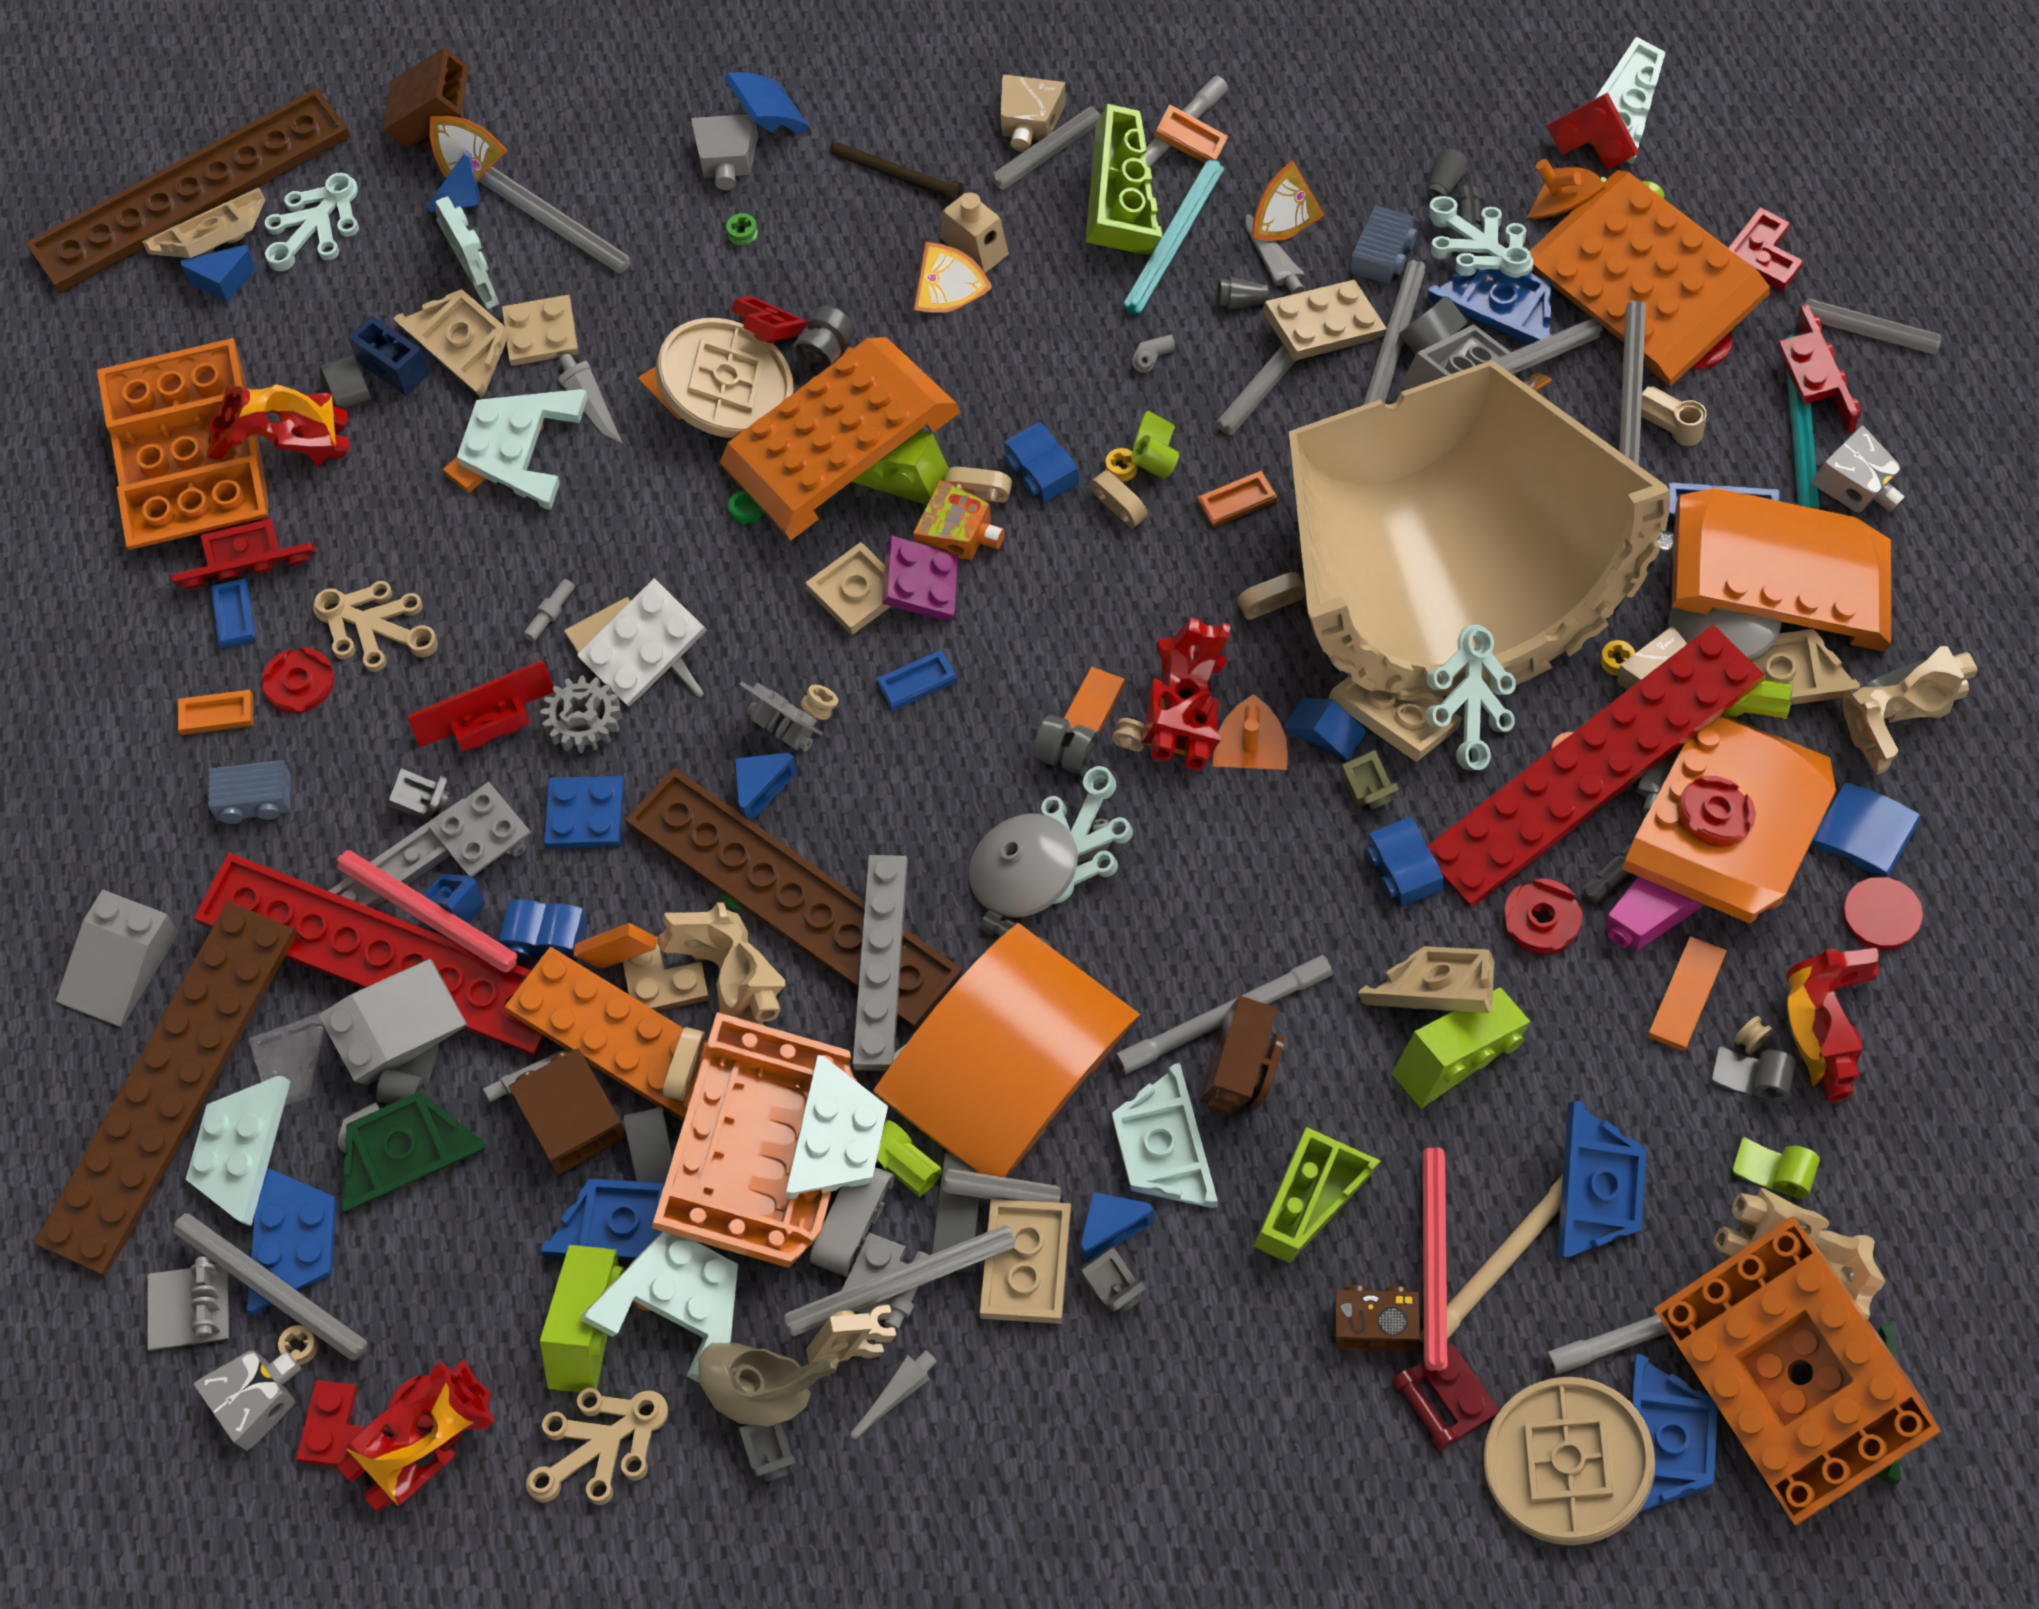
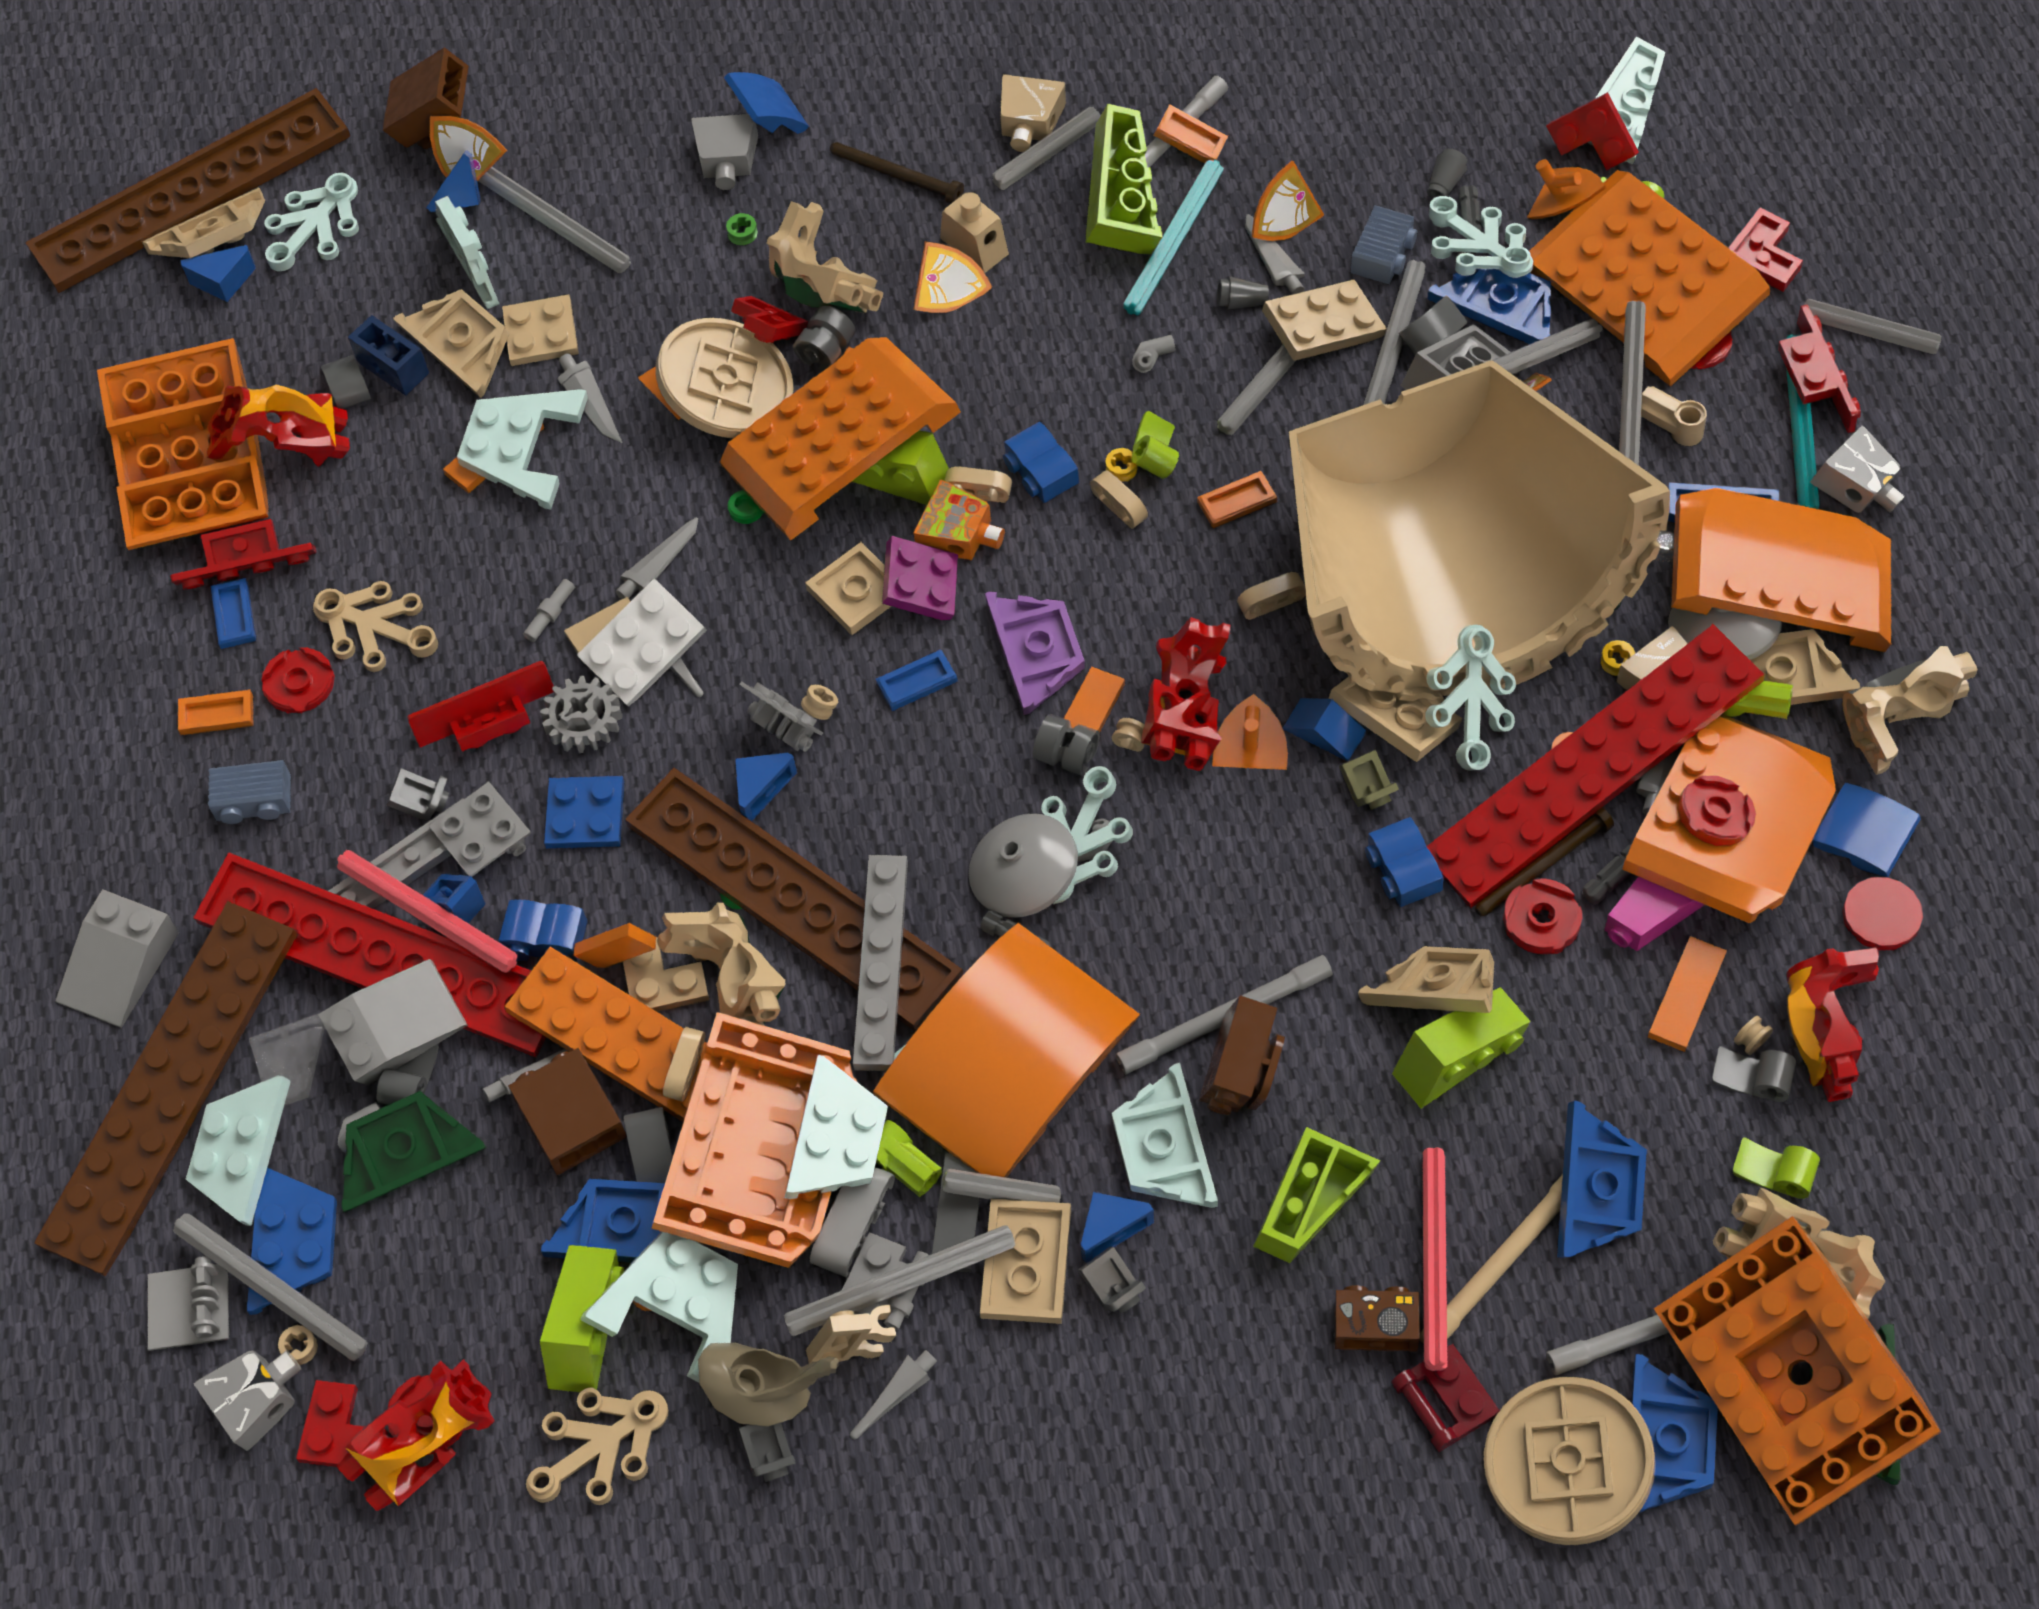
(656, 561): none -> light grey bar
(805, 280): none -> tan hips
(1036, 646): none -> medium lavender wing
(1598, 821): none -> dark brown bar

